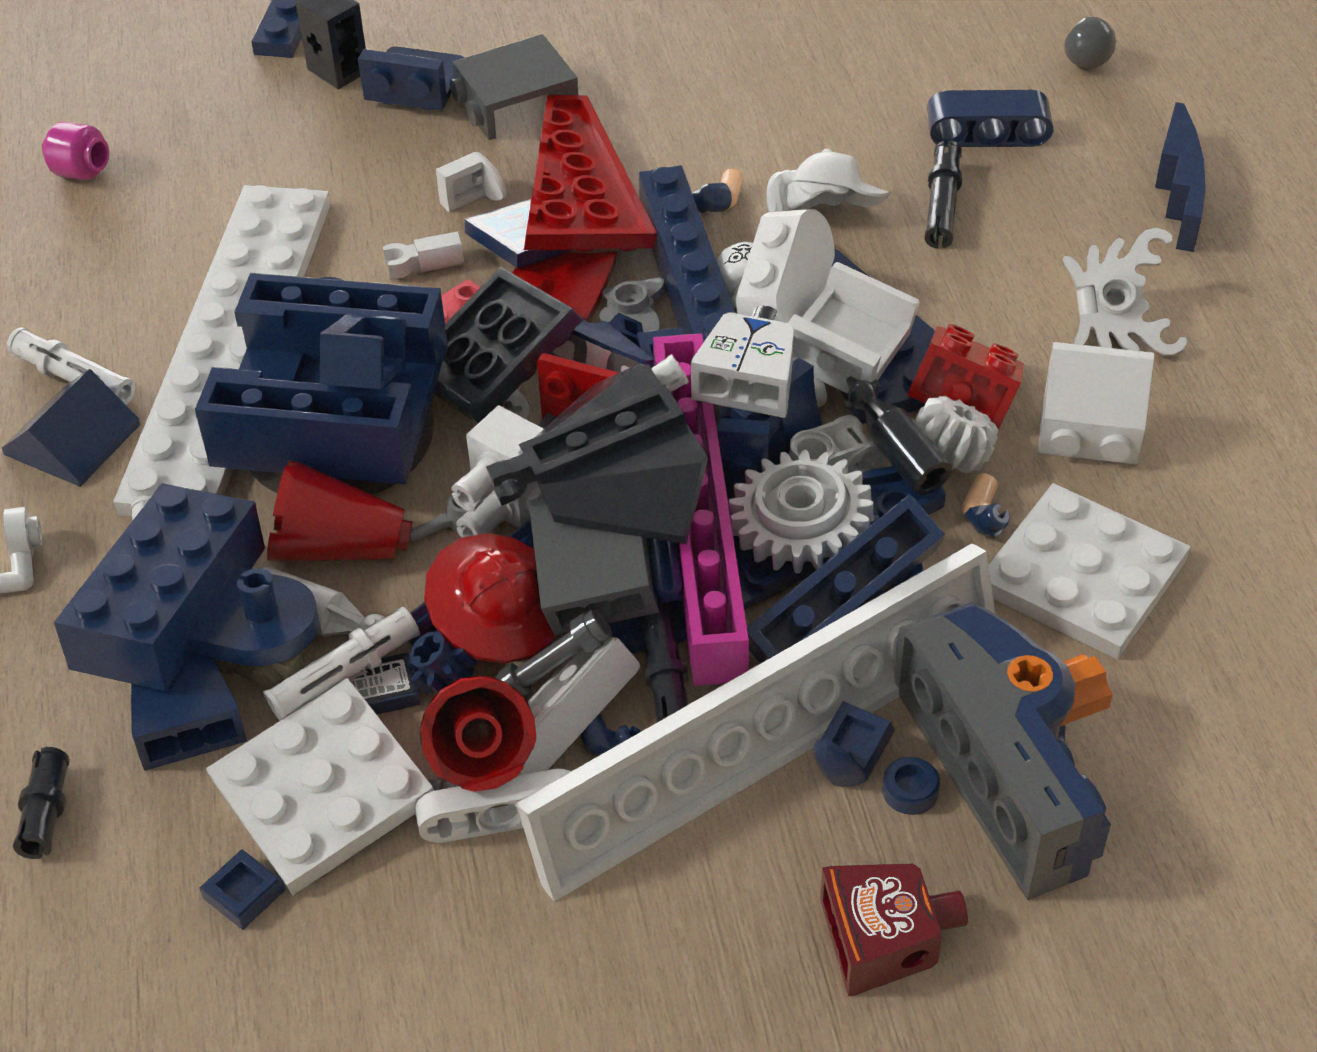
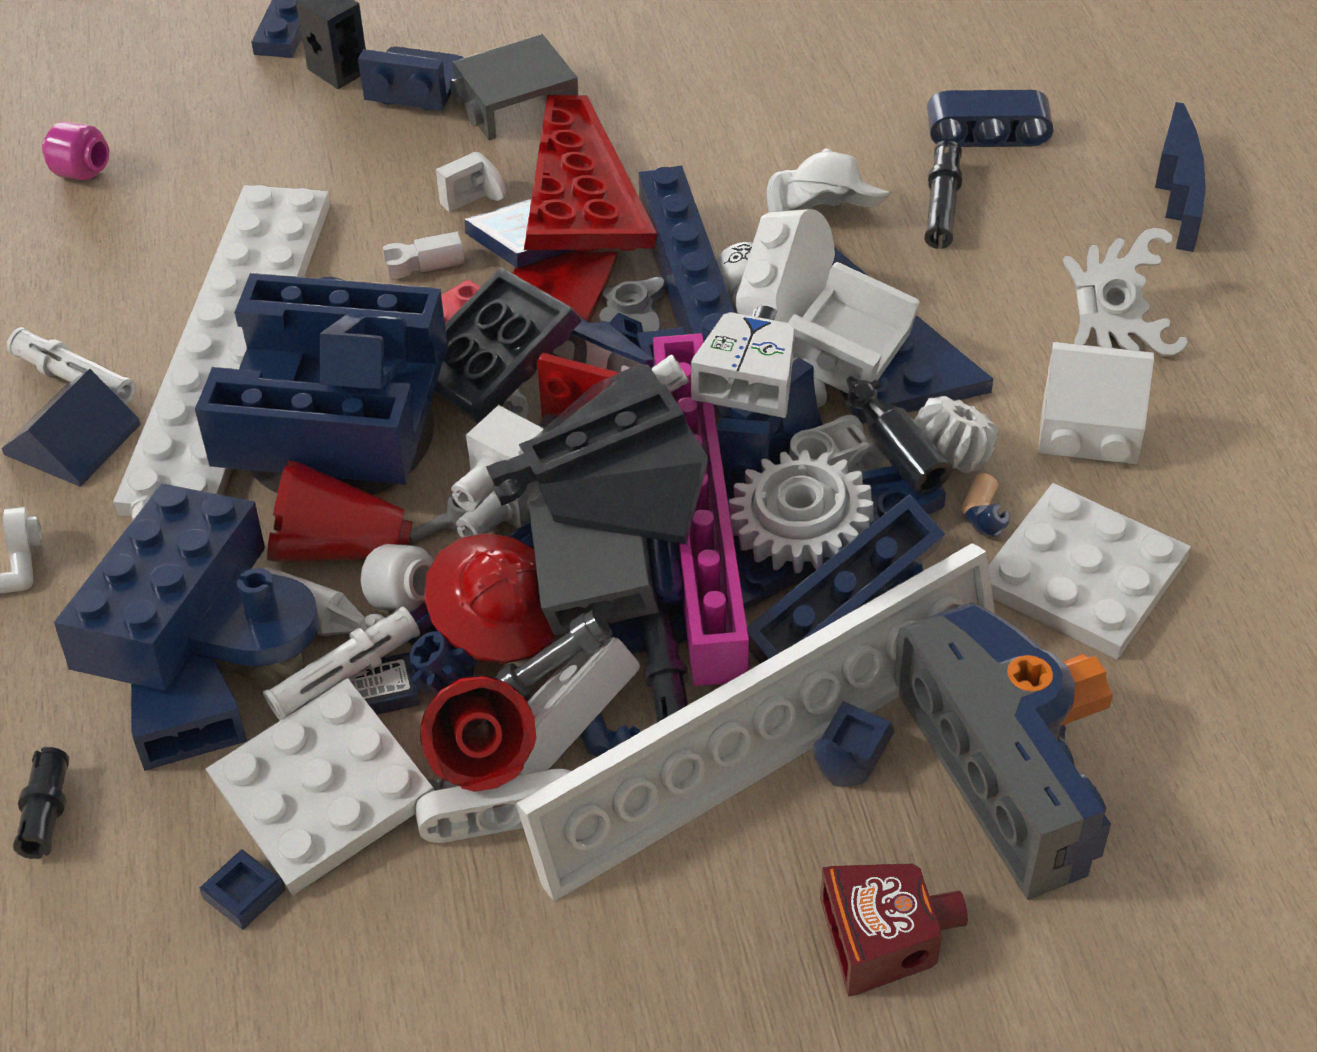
(395, 577): none -> white head
(719, 196): dark blue arm -> none
(911, 785): dark blue tile -> none
(968, 372): red bracket -> none
(1090, 43): dark grey piece -> none

